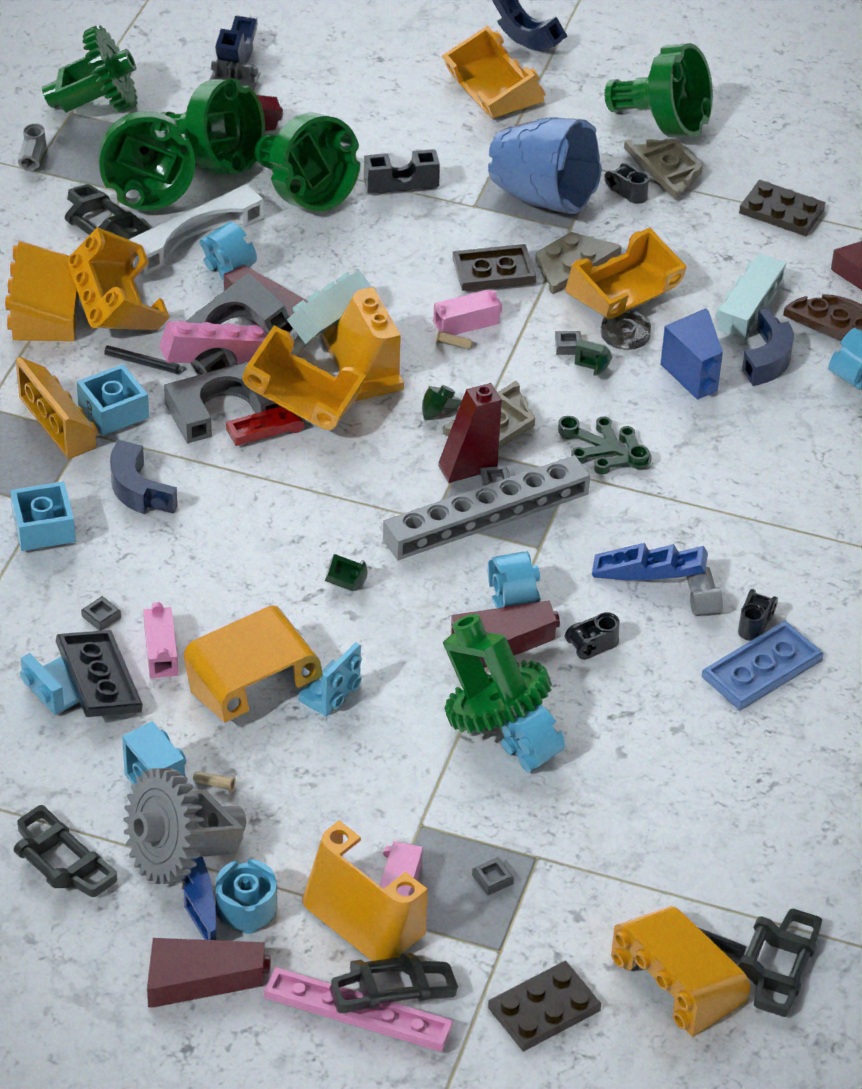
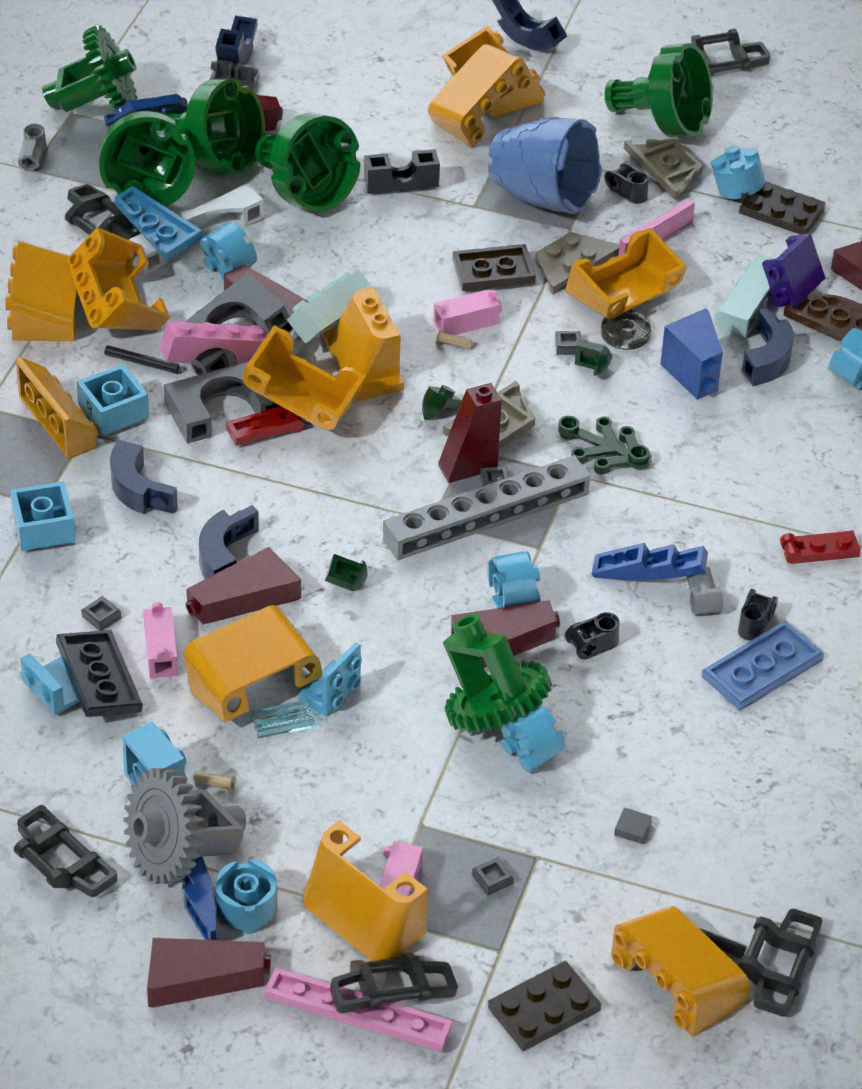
(158, 224): none -> dark azure wing
(159, 104): none -> blue wing
(219, 534): none -> arch
(244, 588): none -> slope
(283, 723): none -> clear light blue tile
(475, 90): none -> light orange windscreen
(633, 825): none -> dark grey tile
(666, 223): none -> bright pink tile
(738, 51): none -> pearl dark grey bar
(738, 172): none -> medium azure brick
(795, 271): none -> dark purple panel
(820, 547): none -> red plate

